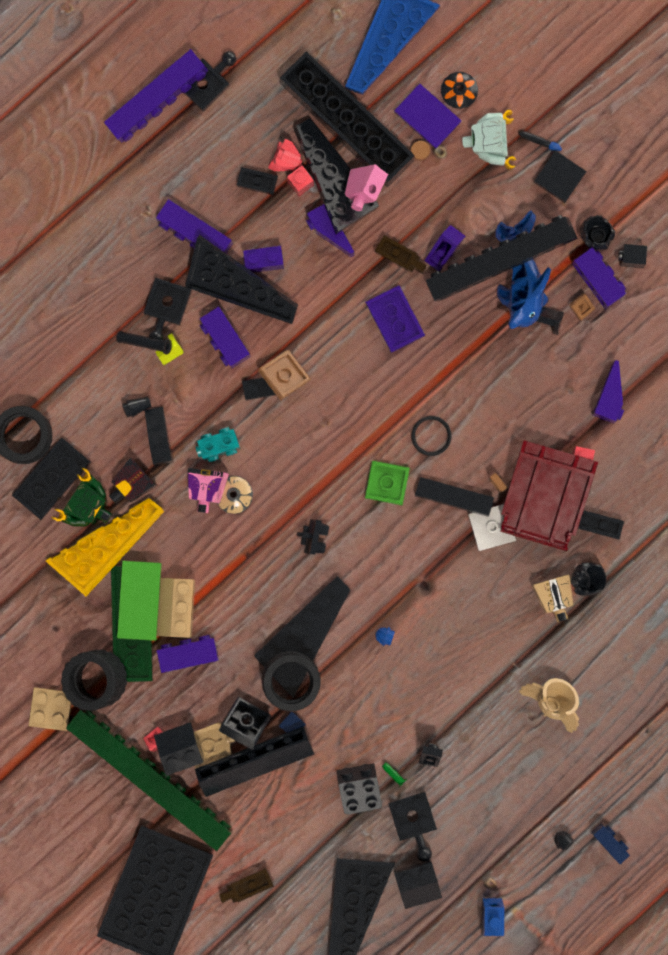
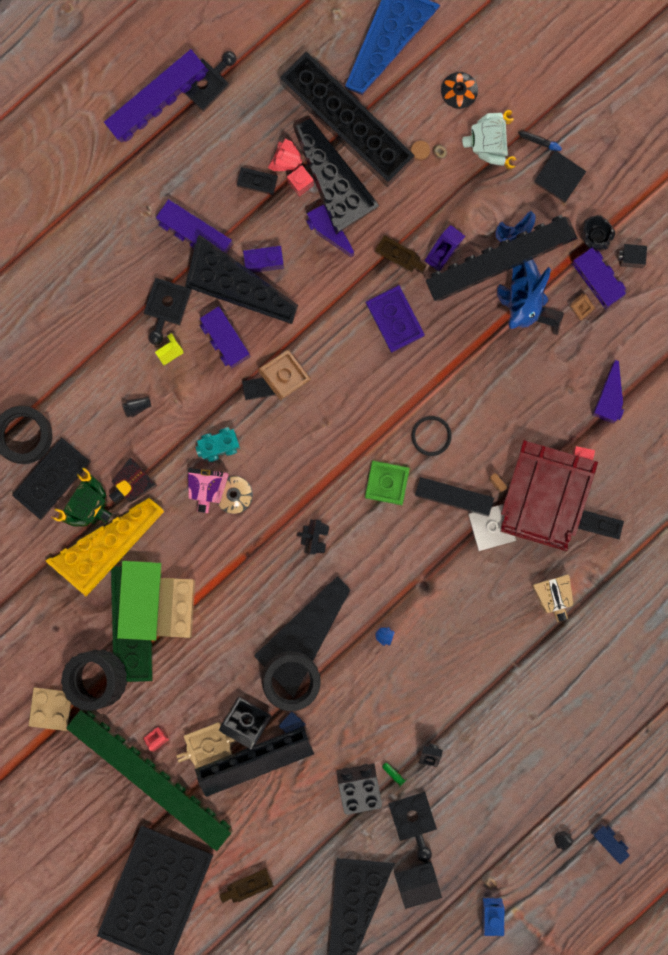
(145, 342): black pin -> none
(158, 436): black slope -> none
(178, 748): black slope -> none
(187, 654): dark purple brick -> none
(364, 185): bright pink torso -> none
(427, 116): dark purple tile -> none
(556, 700): tan helmet -> none
(588, 579): black hair -> none

